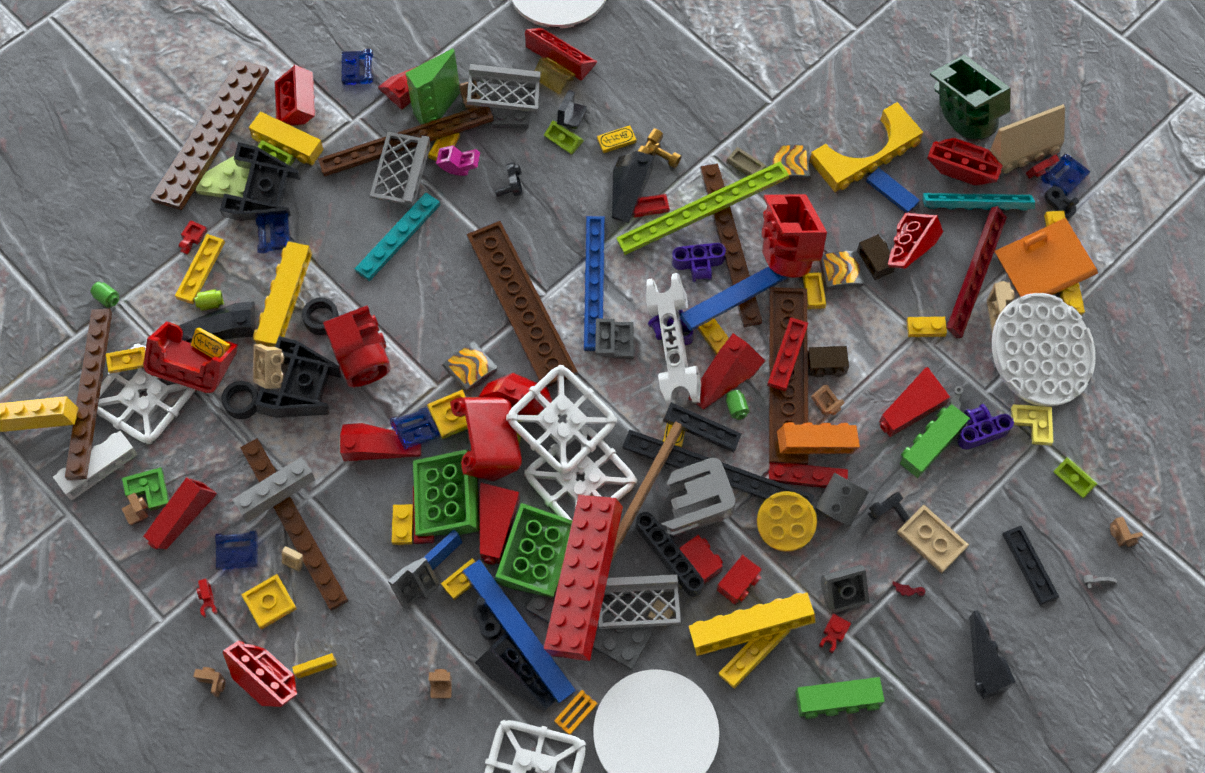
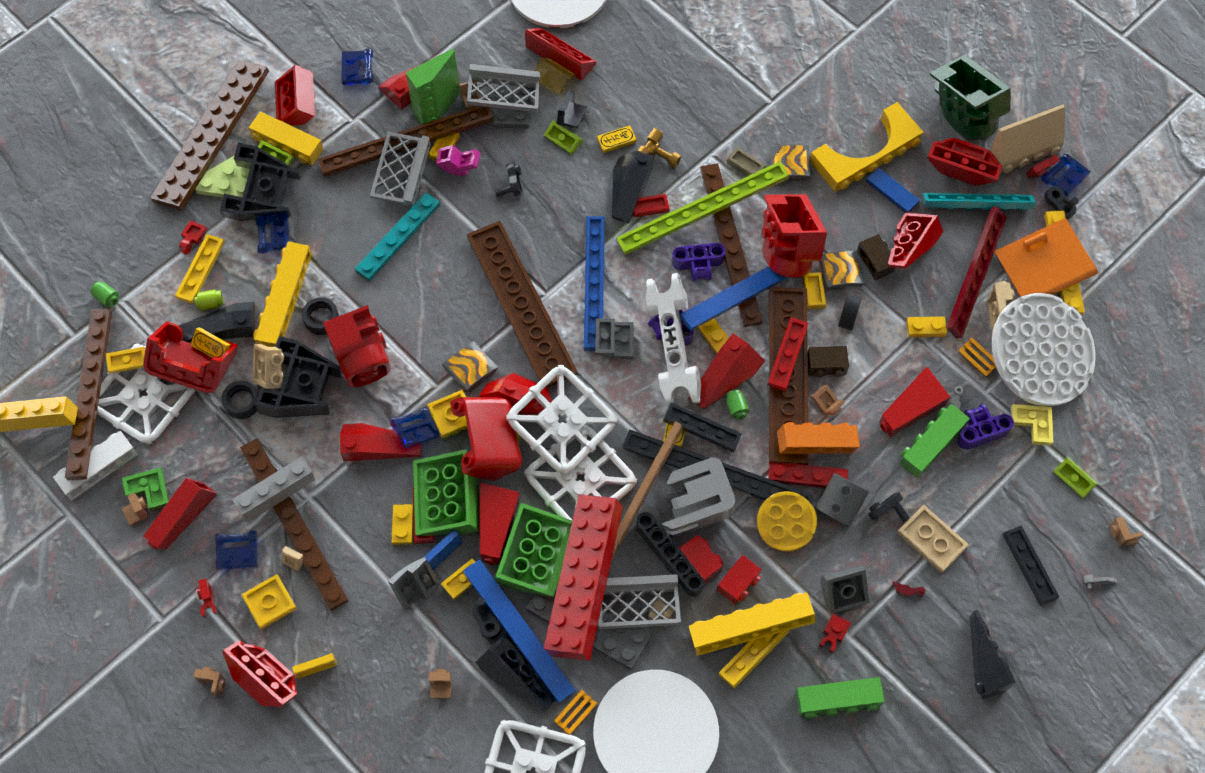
(850, 311): none -> black tyre
(967, 346): none -> light orange tile

